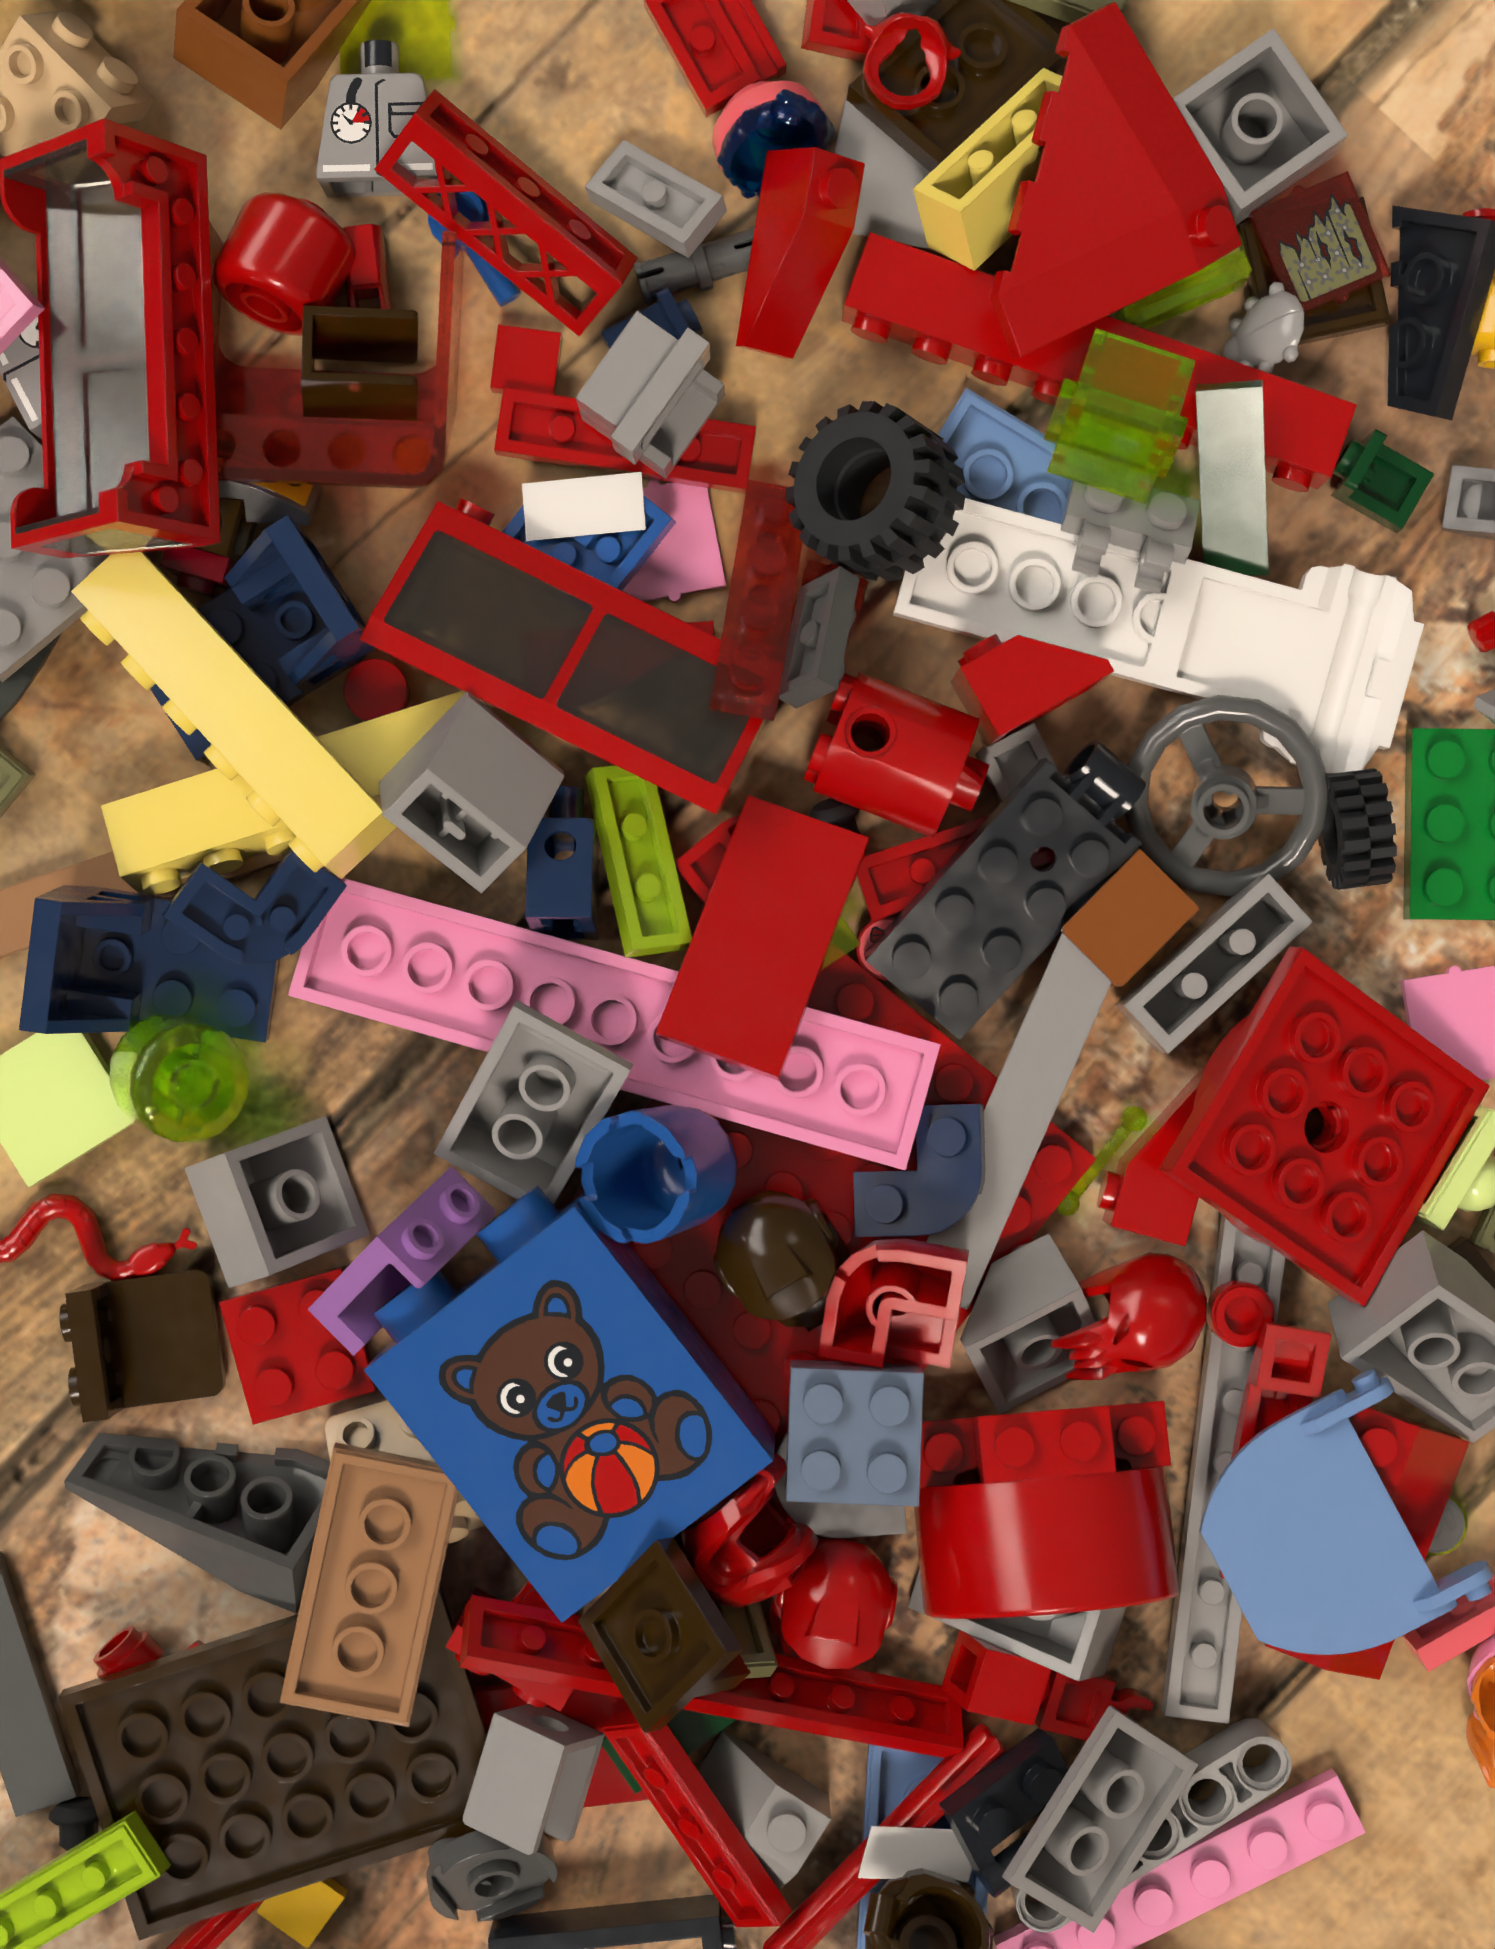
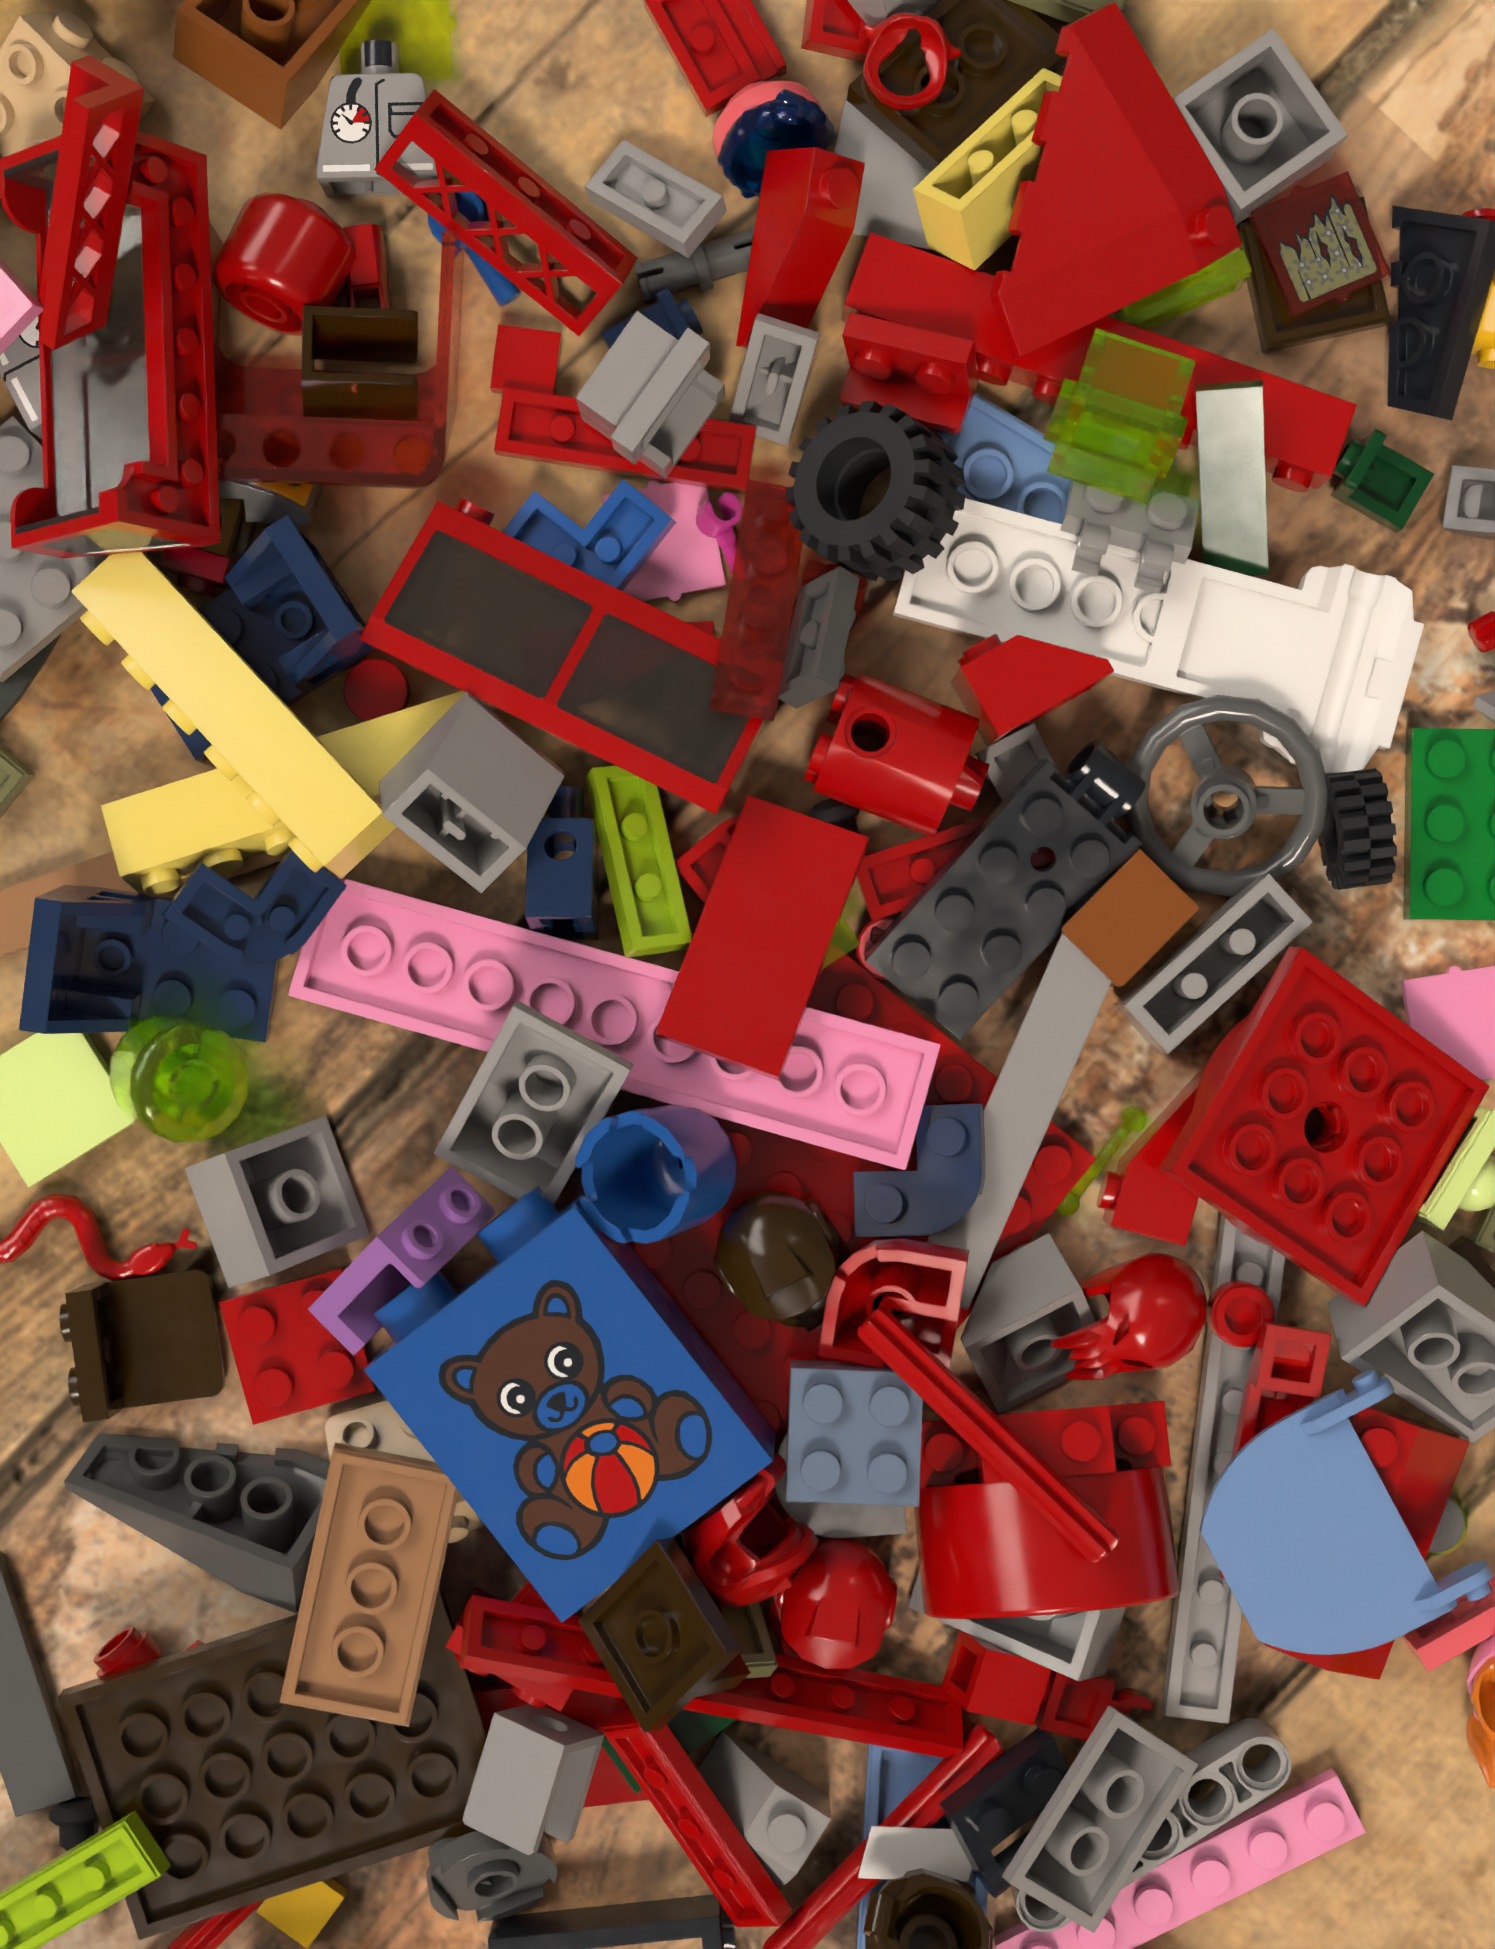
(88, 201): none -> red fence
(583, 506): white sticker -> none
(720, 529): none -> dark pink hand
(774, 377): none -> light grey slope
(910, 368): none -> red bracket
(988, 1435): none -> red axle
(1267, 330): light grey piece -> none

